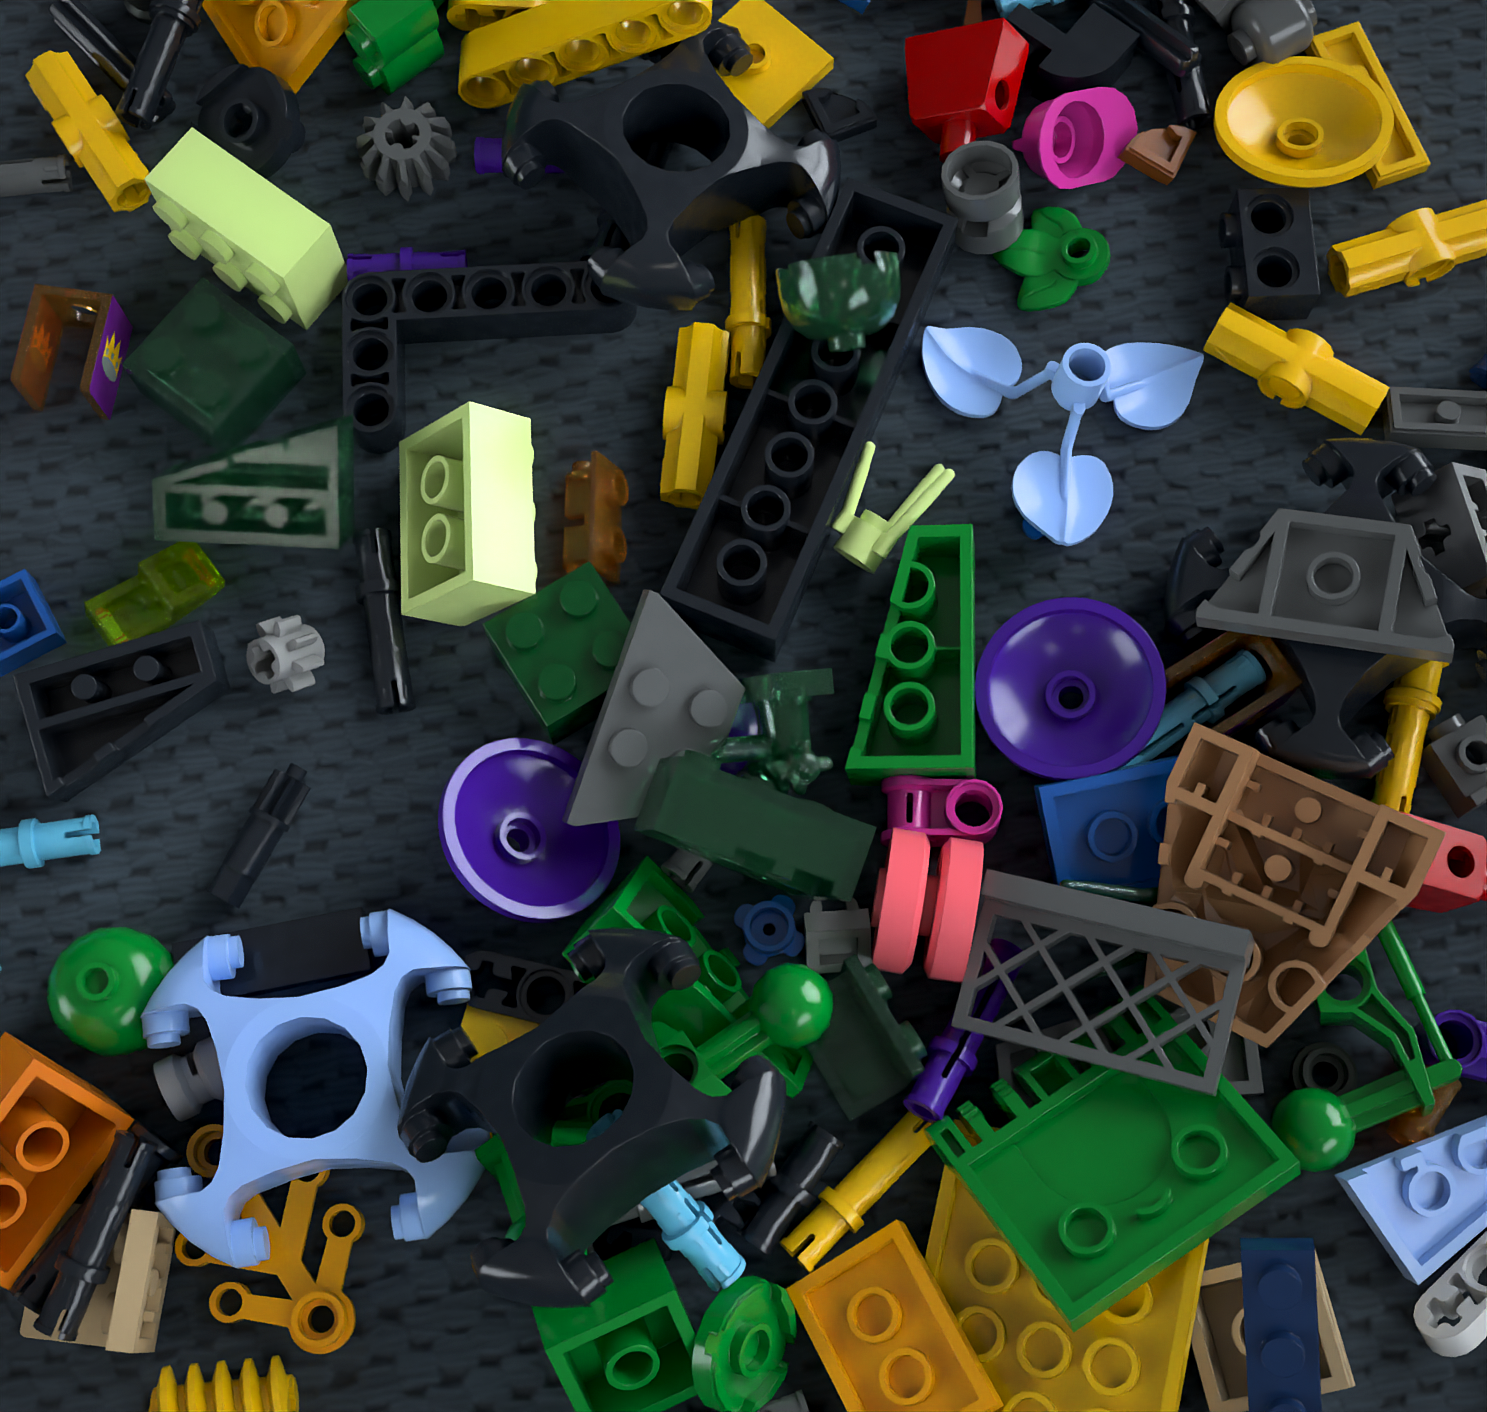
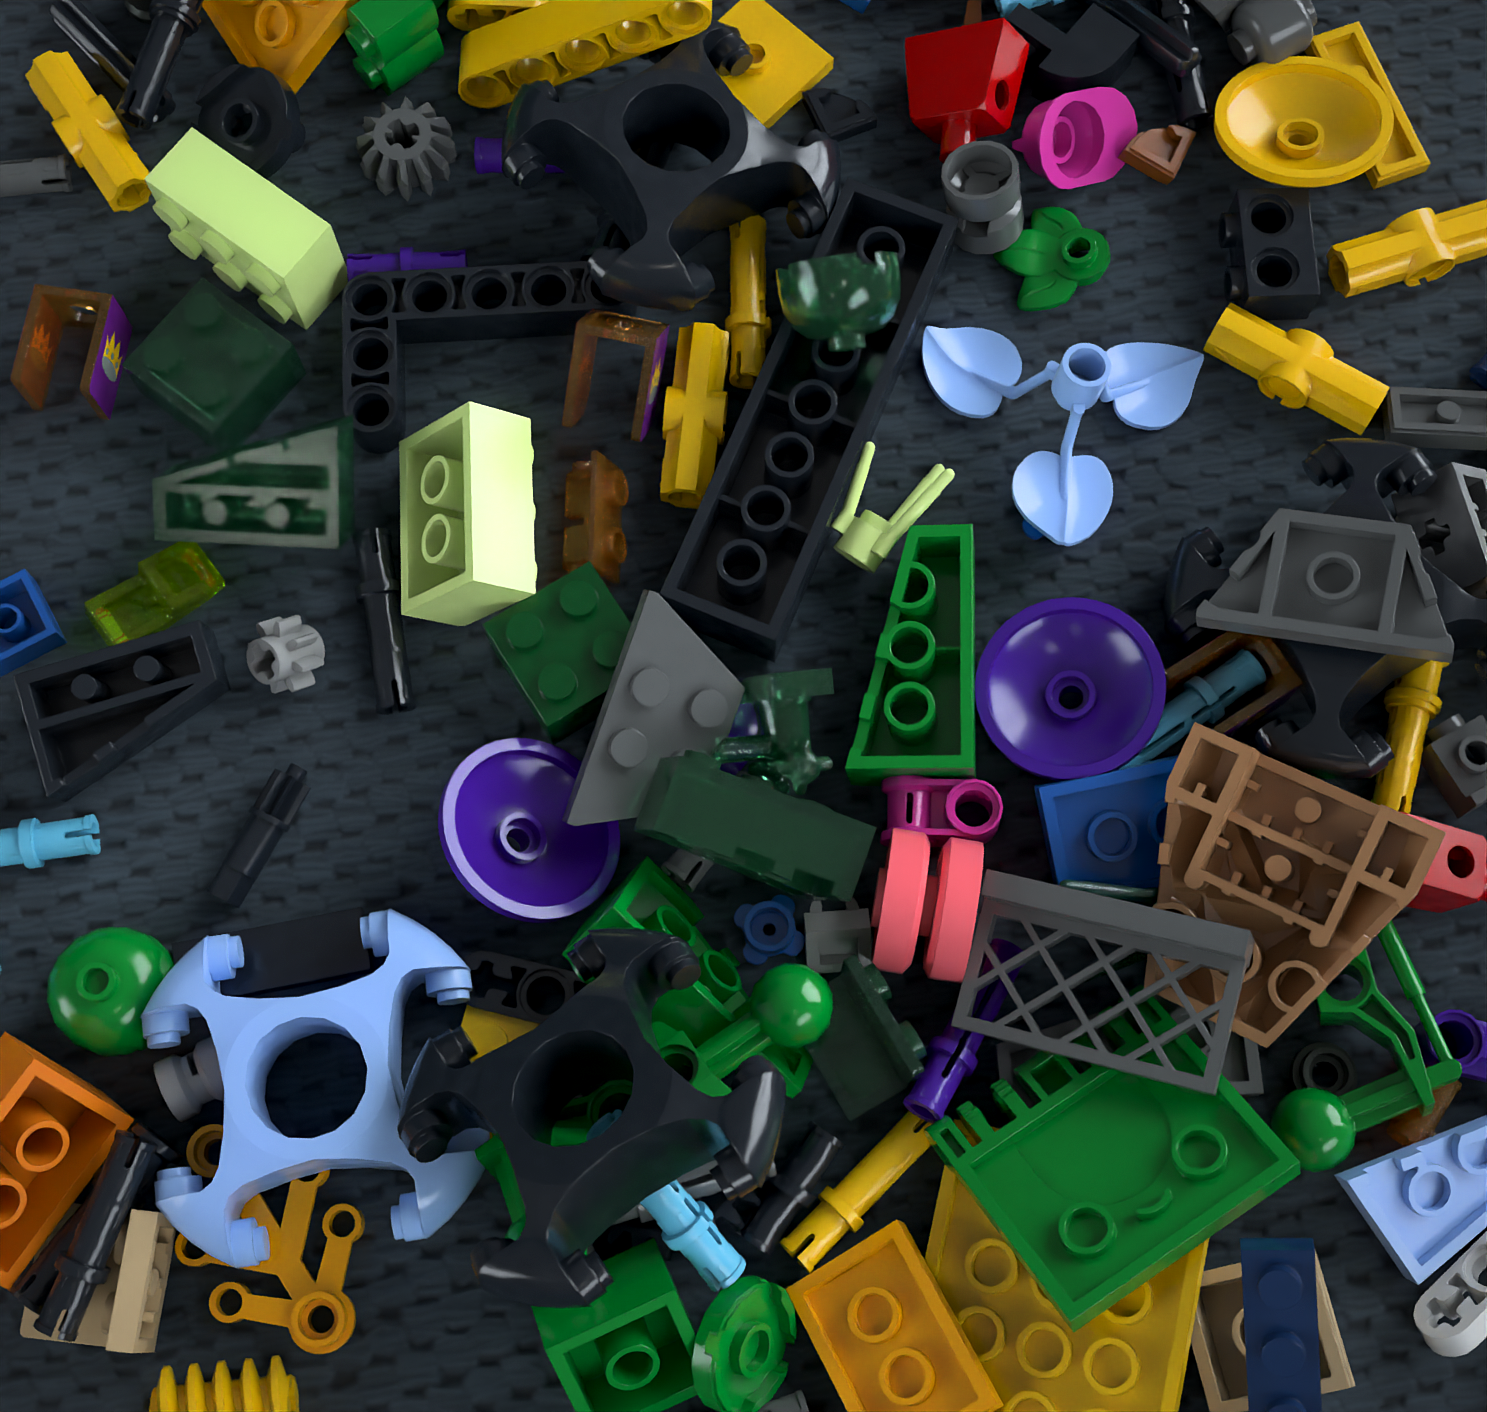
(621, 328): none -> clear orange piece

